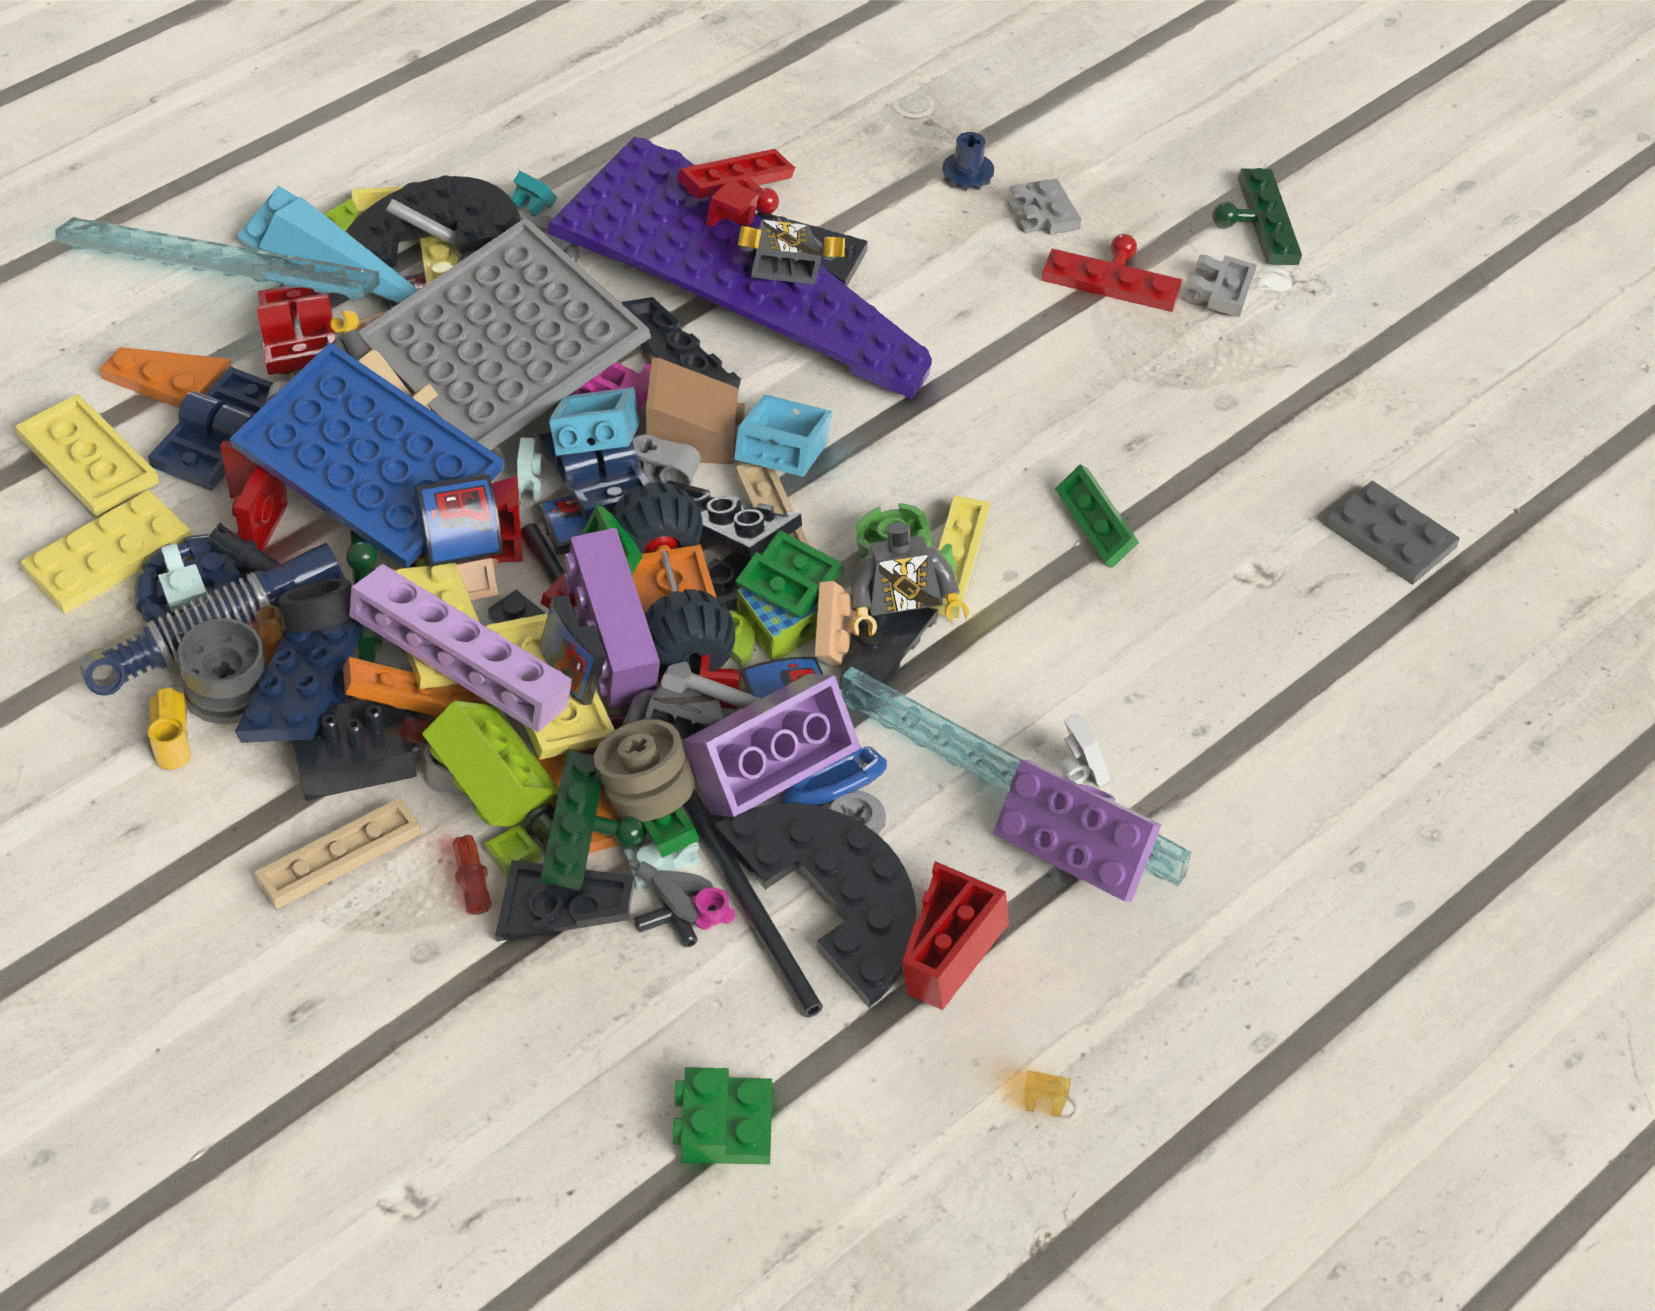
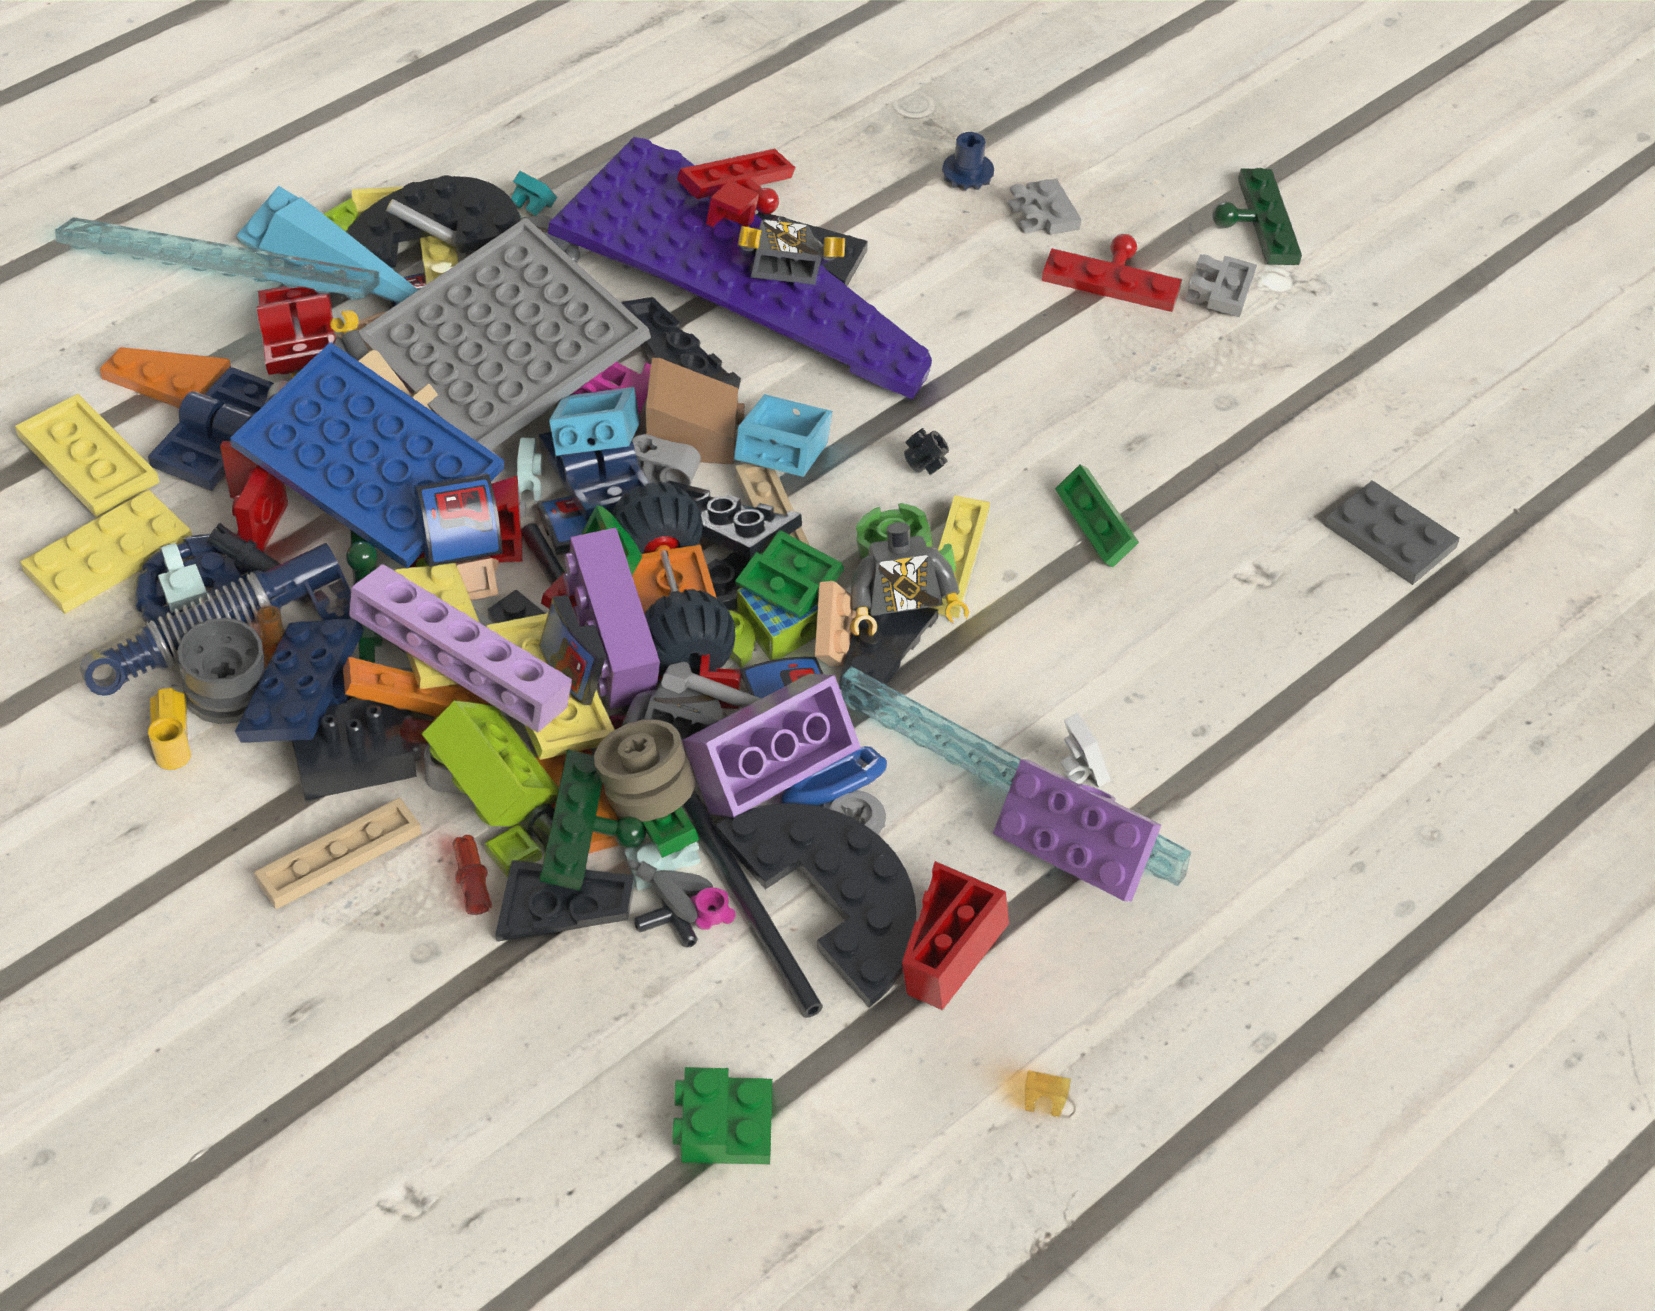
(316, 605): black tyre -> none
(926, 451): none -> black gear

